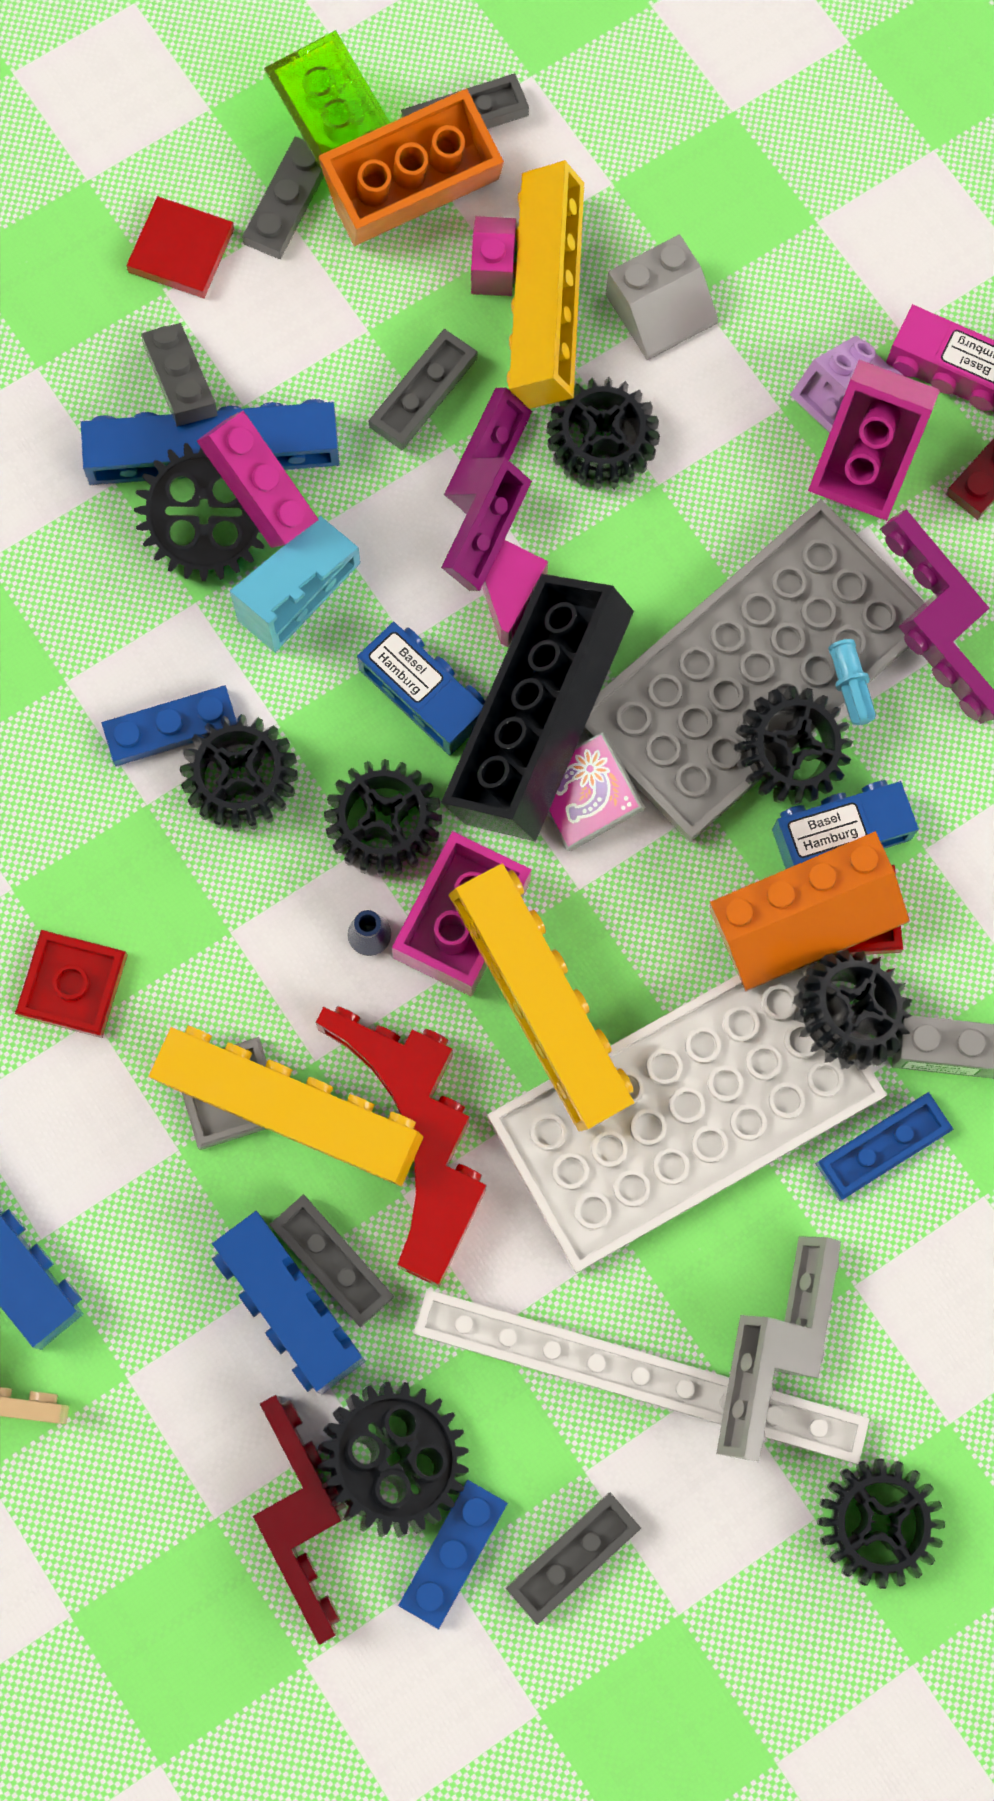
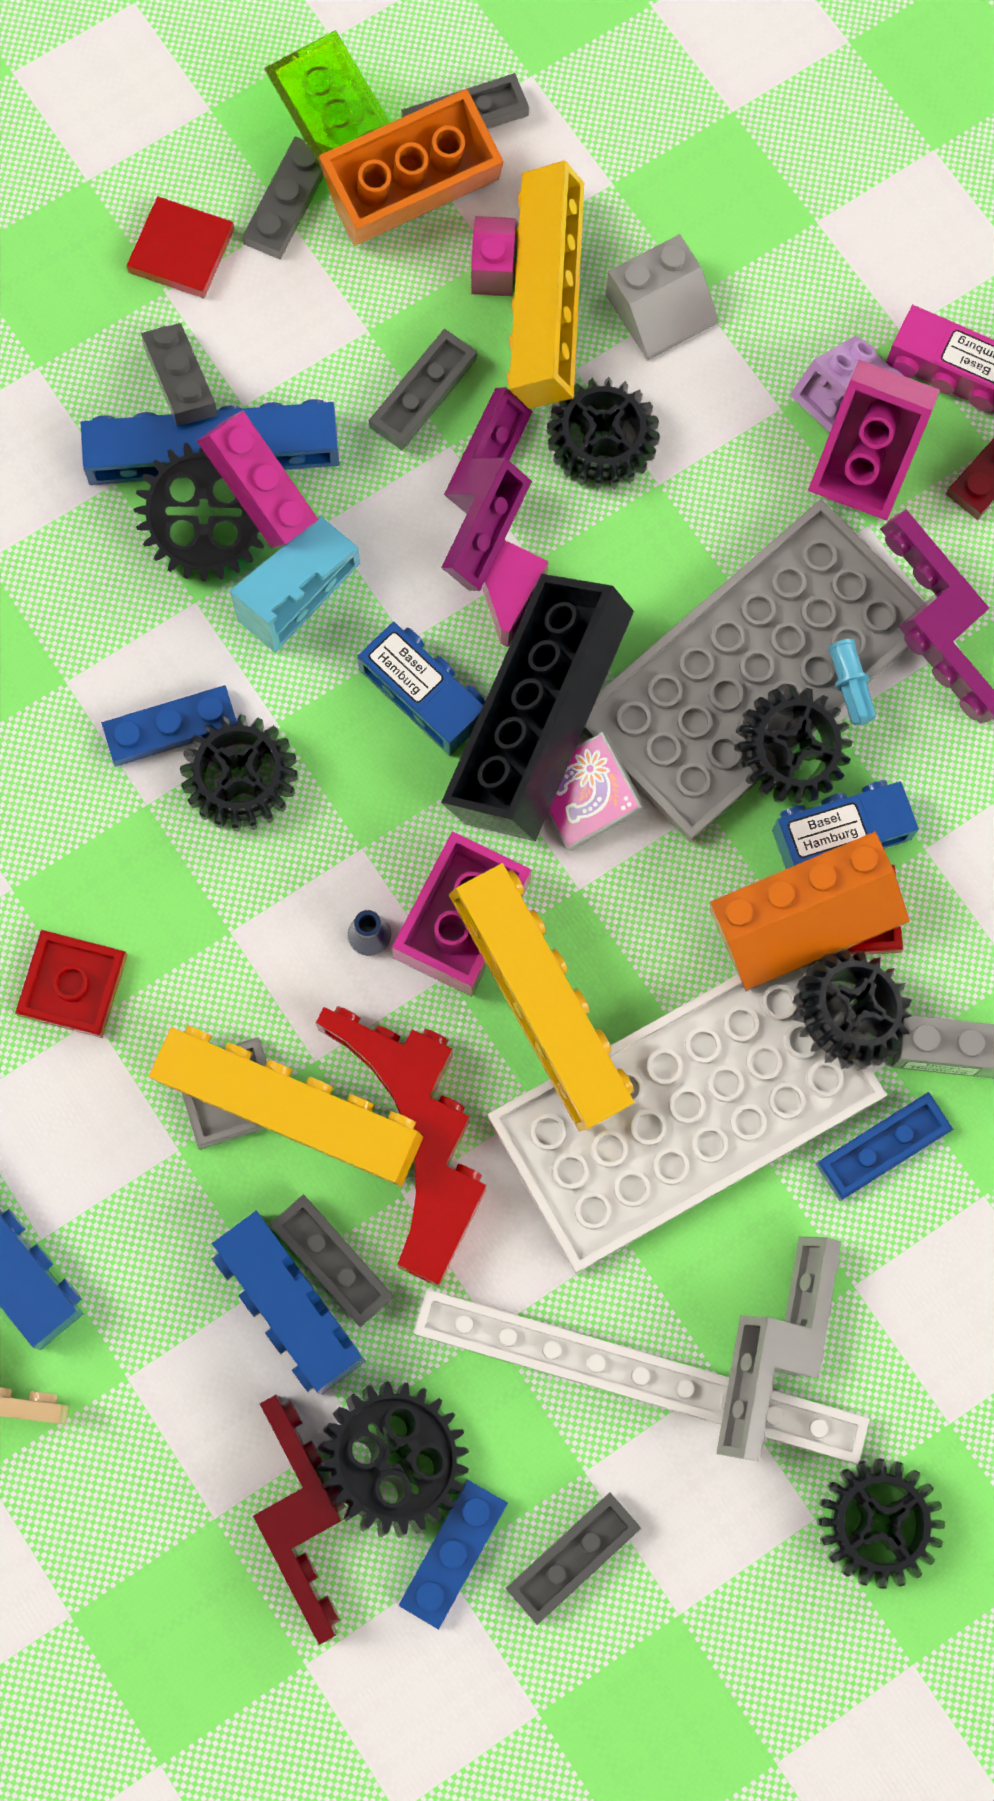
(396, 807): black gear -> none

